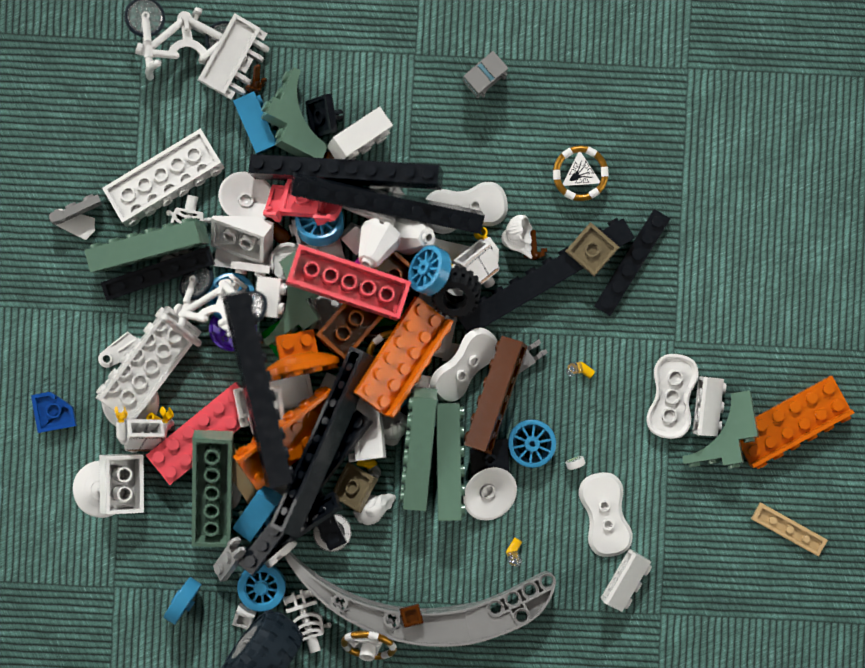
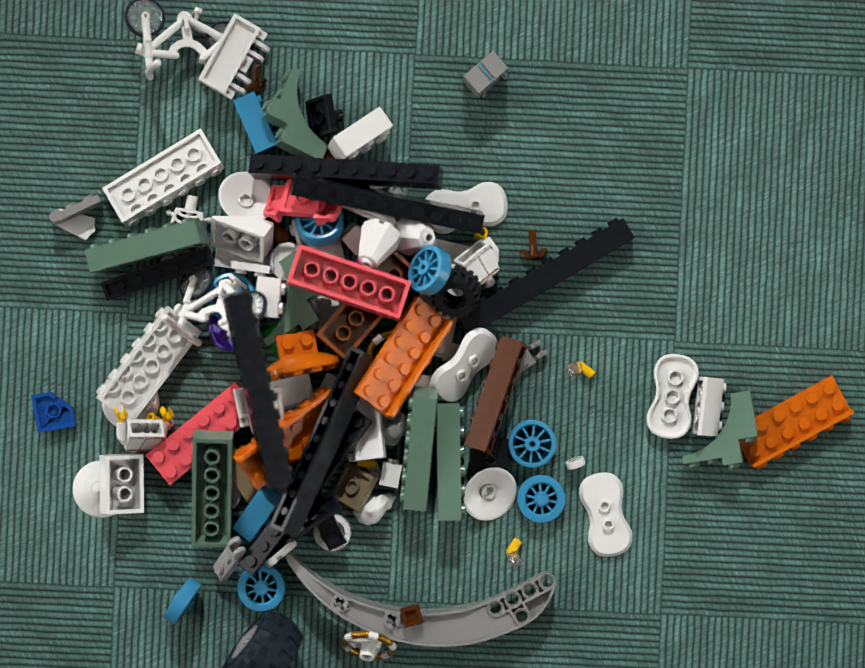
(117, 350): white piece -> none
(244, 616): white slope -> none
(311, 637): white torso -> none
(390, 473): none -> white brick
(518, 236): white hair -> none
(540, 498): none -> dark azure wheel
(580, 173): piece -> none
(592, 249): dark tan tile -> none
(626, 580): white slope -> none
(631, 262): black plate -> none
(789, 529): tan tile -> none

